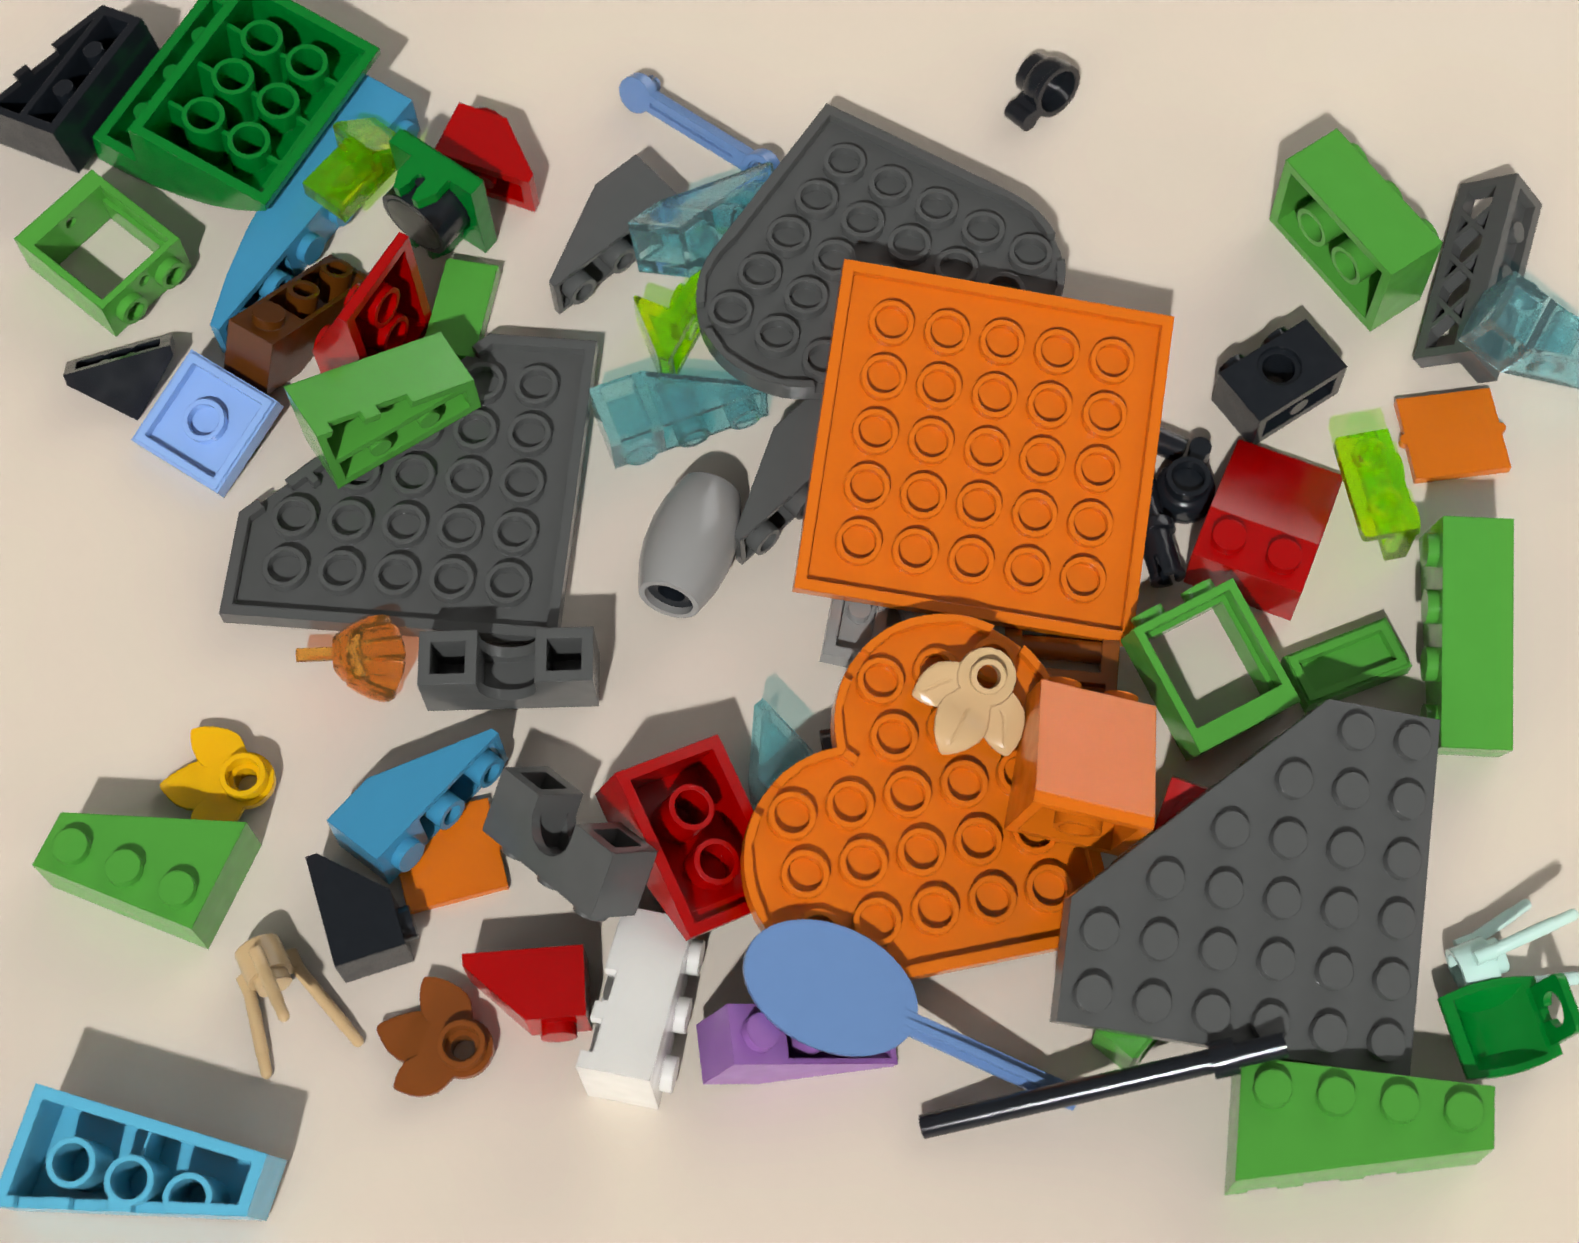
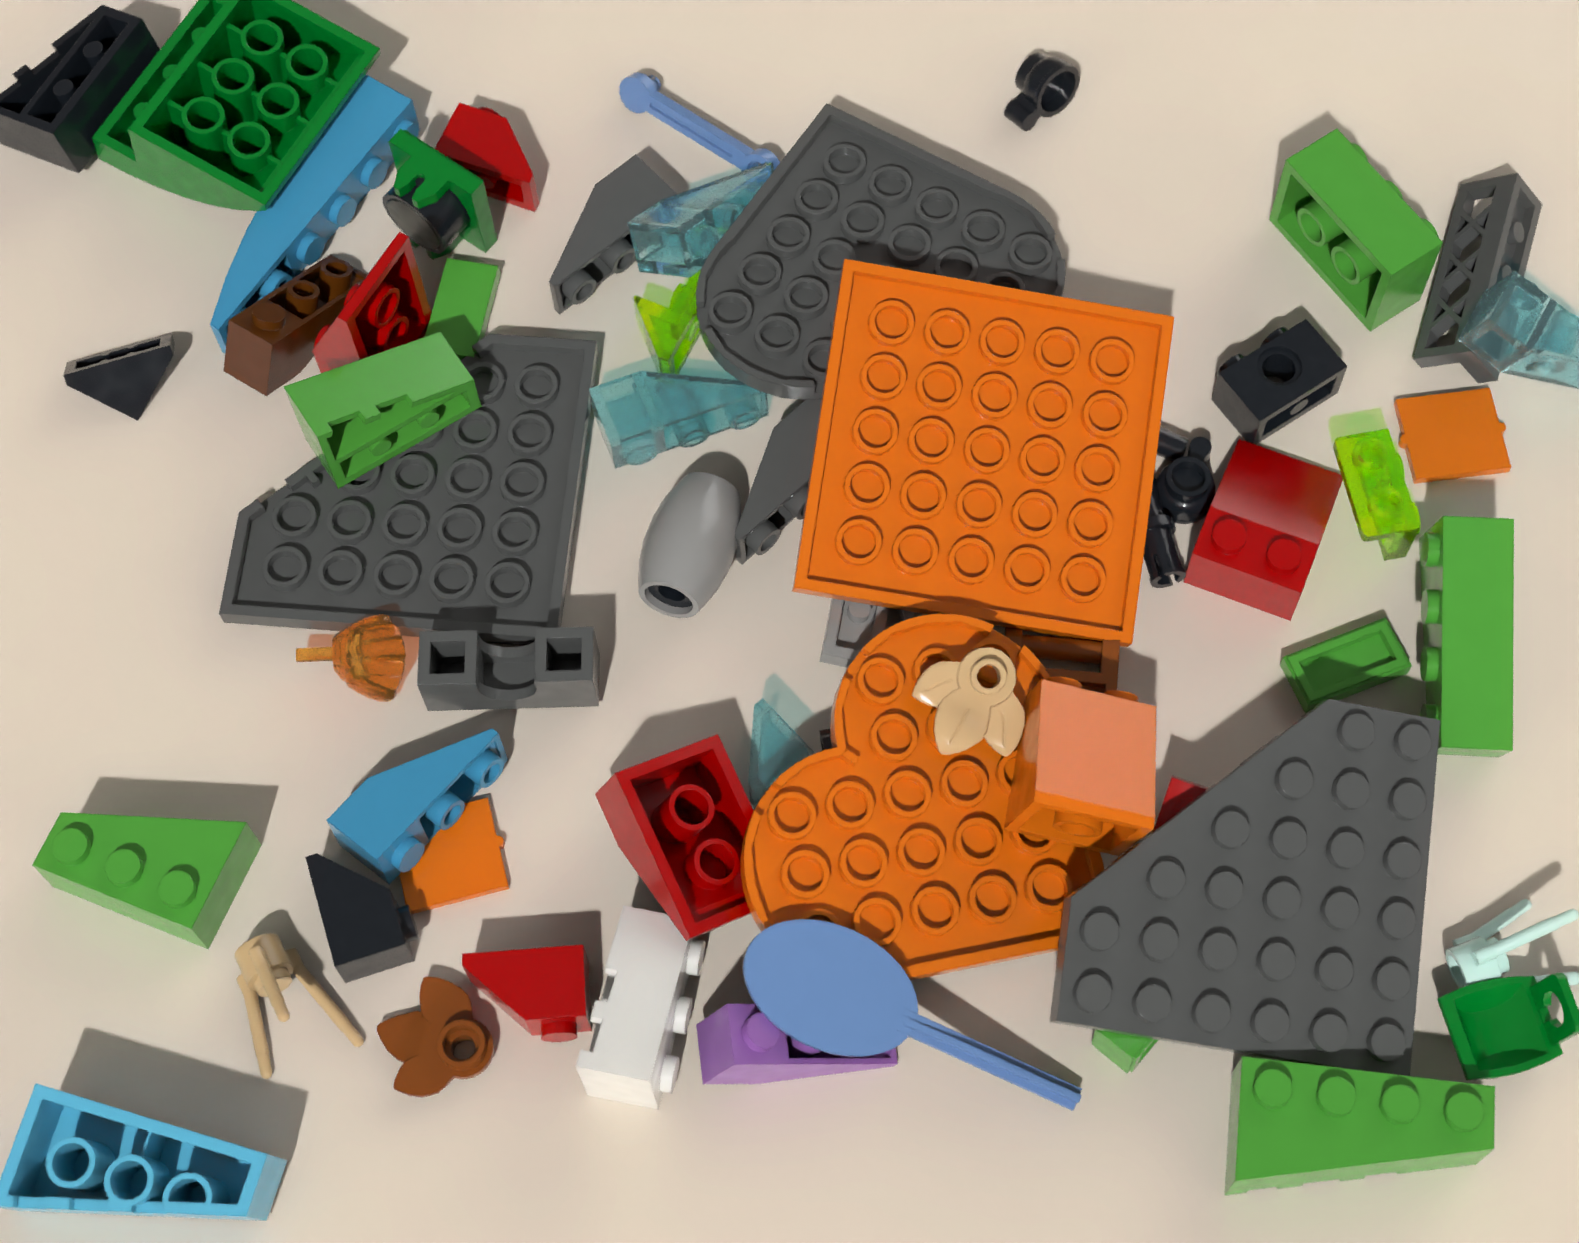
(89, 207): bright green window -> none
(207, 423): light blue plate -> none
(213, 781): yellow plate -> none
(354, 168): clear neon green slope -> none
(591, 865): dark grey arch -> none
(1221, 1058): black bar -> none
(1251, 646): bright green window -> none

